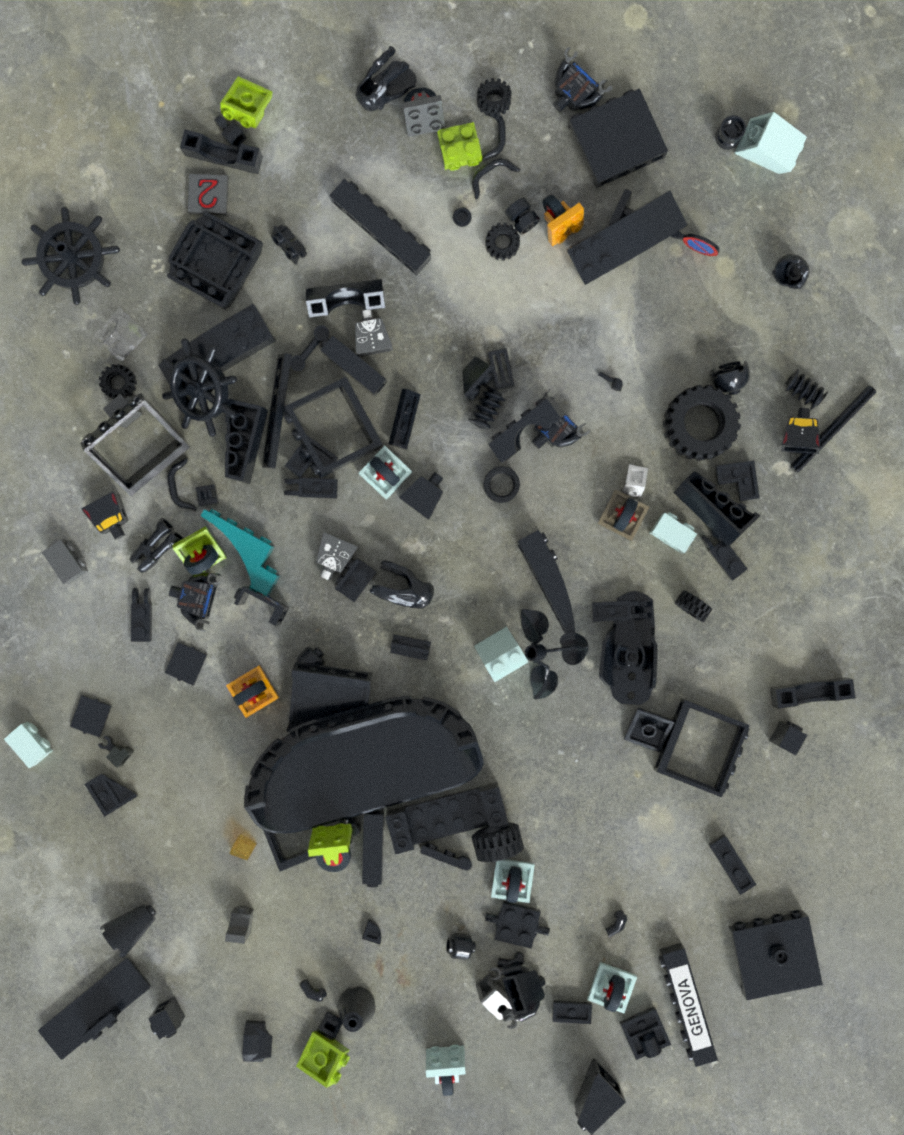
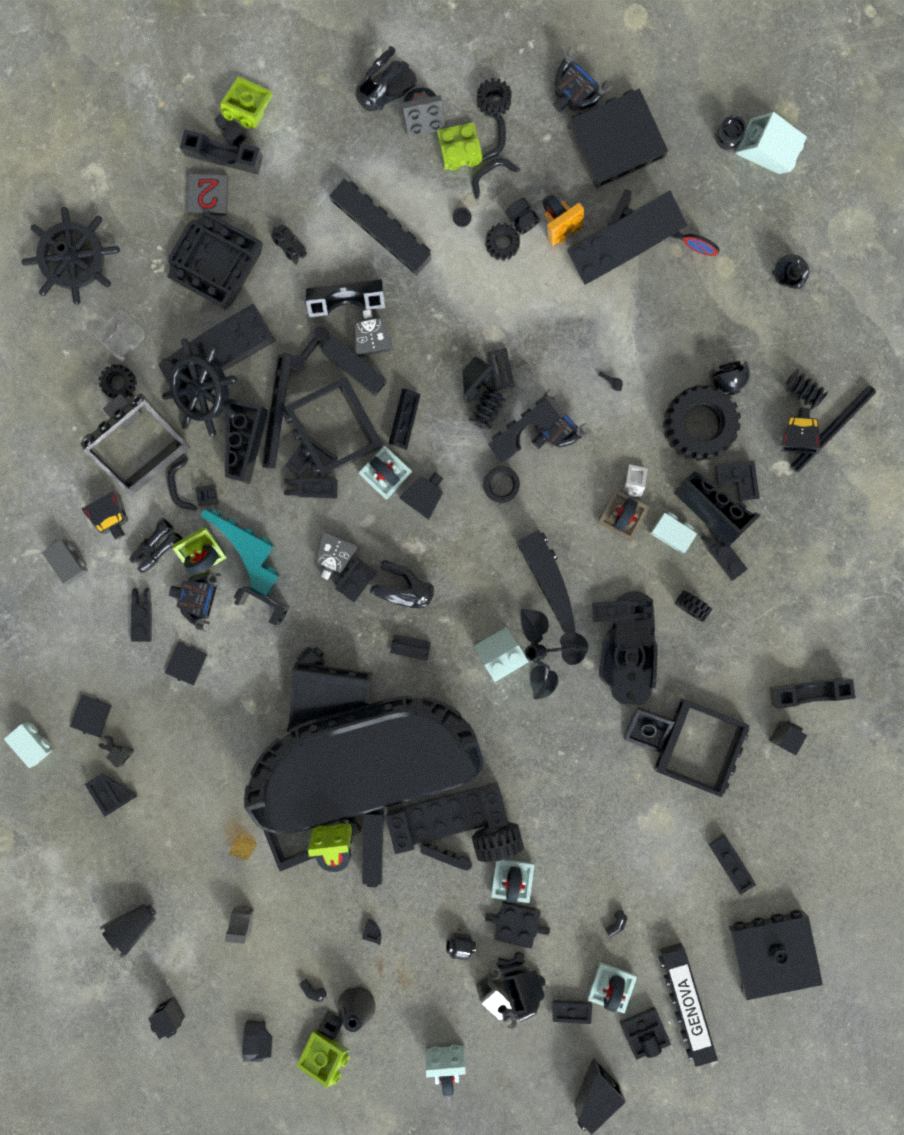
(94, 1009): black bracket -> none
(252, 691): light orange plate -> none

